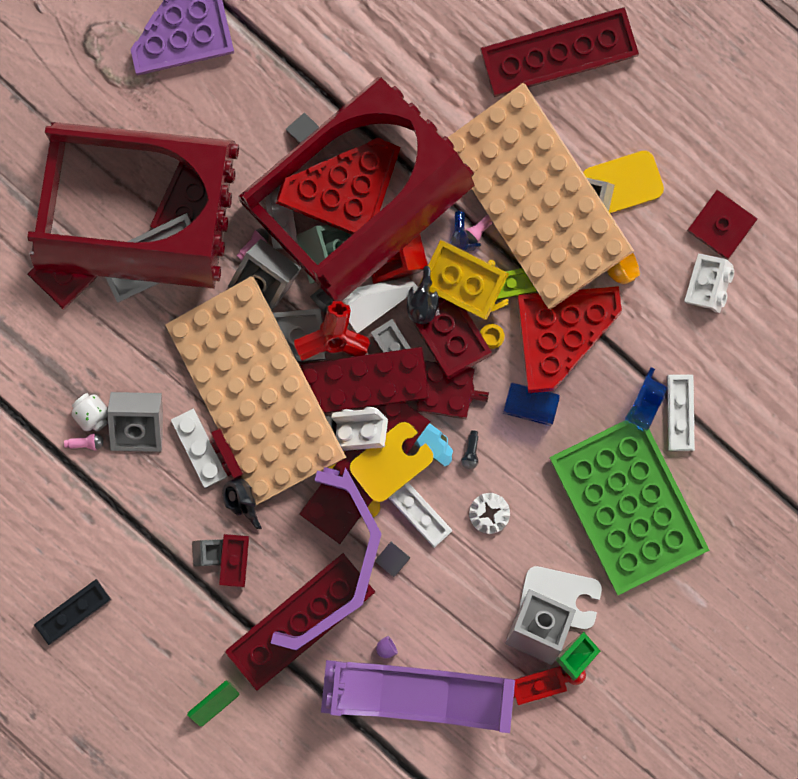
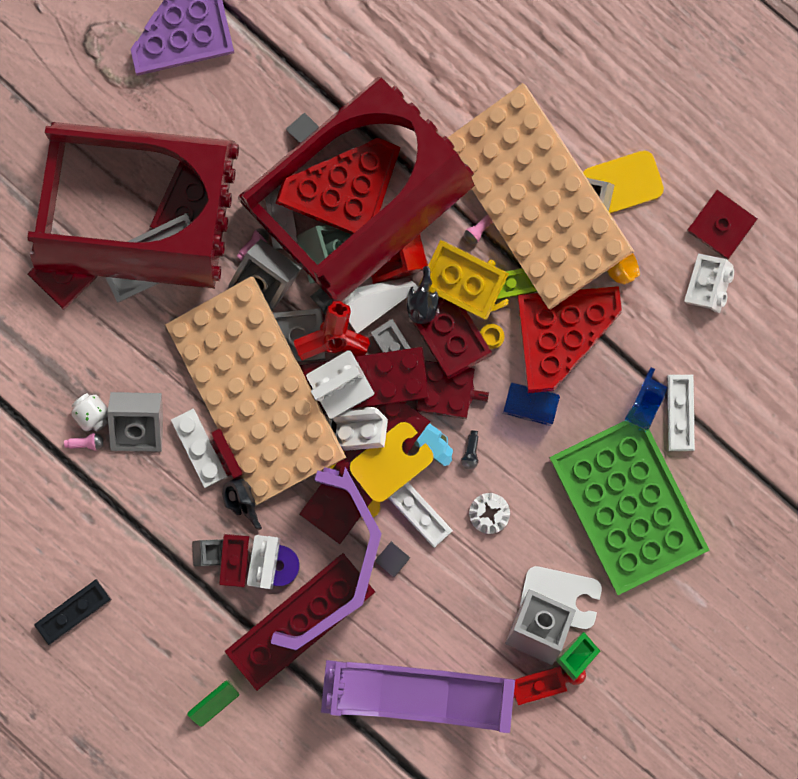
(263, 561): none -> white bracket
(290, 569): none -> dark purple piece
(339, 384): none -> white bracket
(386, 648): medium lavender hinge -> none
(460, 238): clear blue plant -> none
(559, 51): dark red plate -> none

